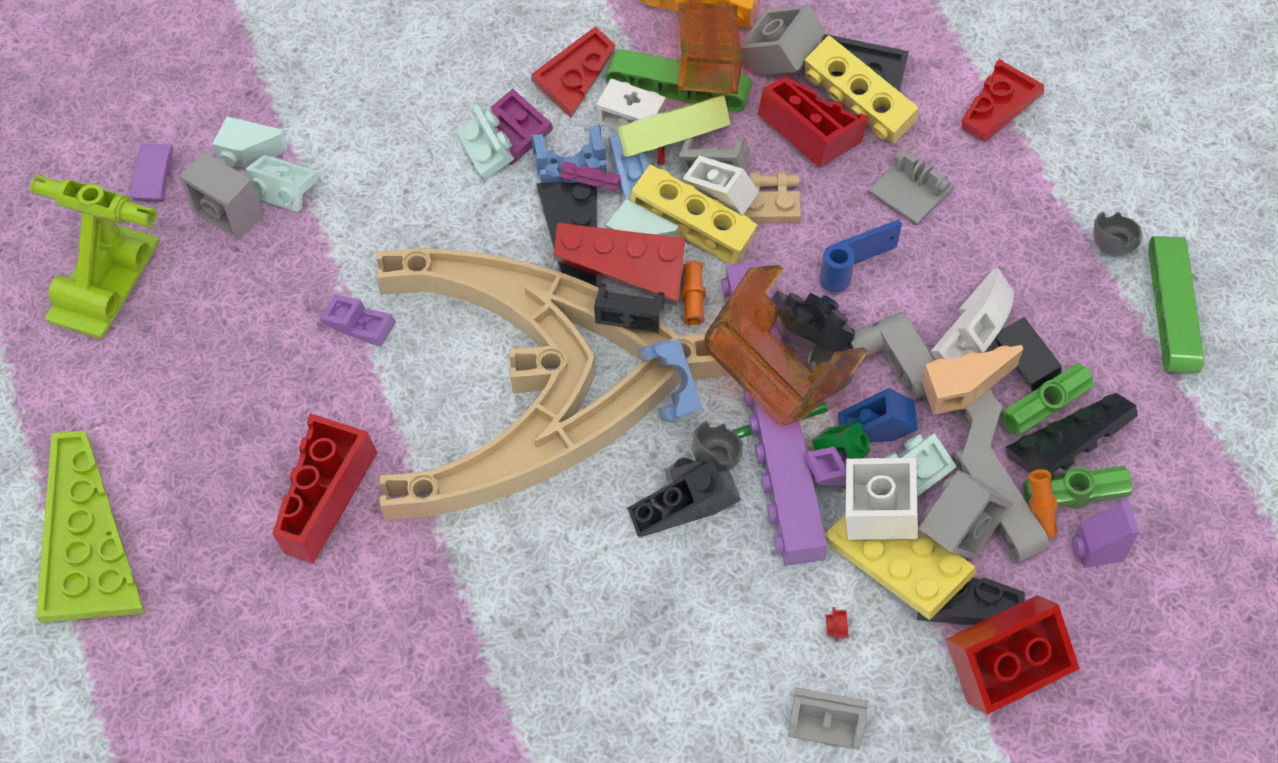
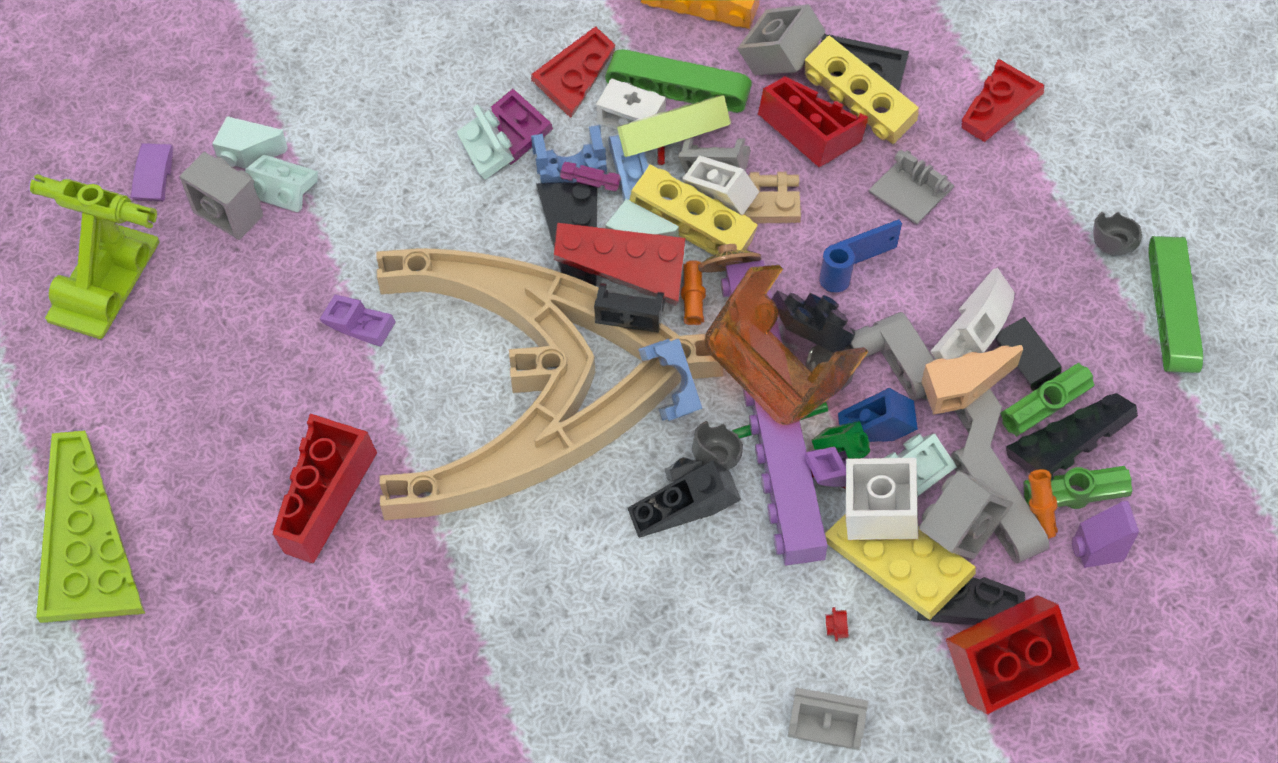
(708, 47): clear orange brick -> none
(727, 255): none -> medium nougat dish

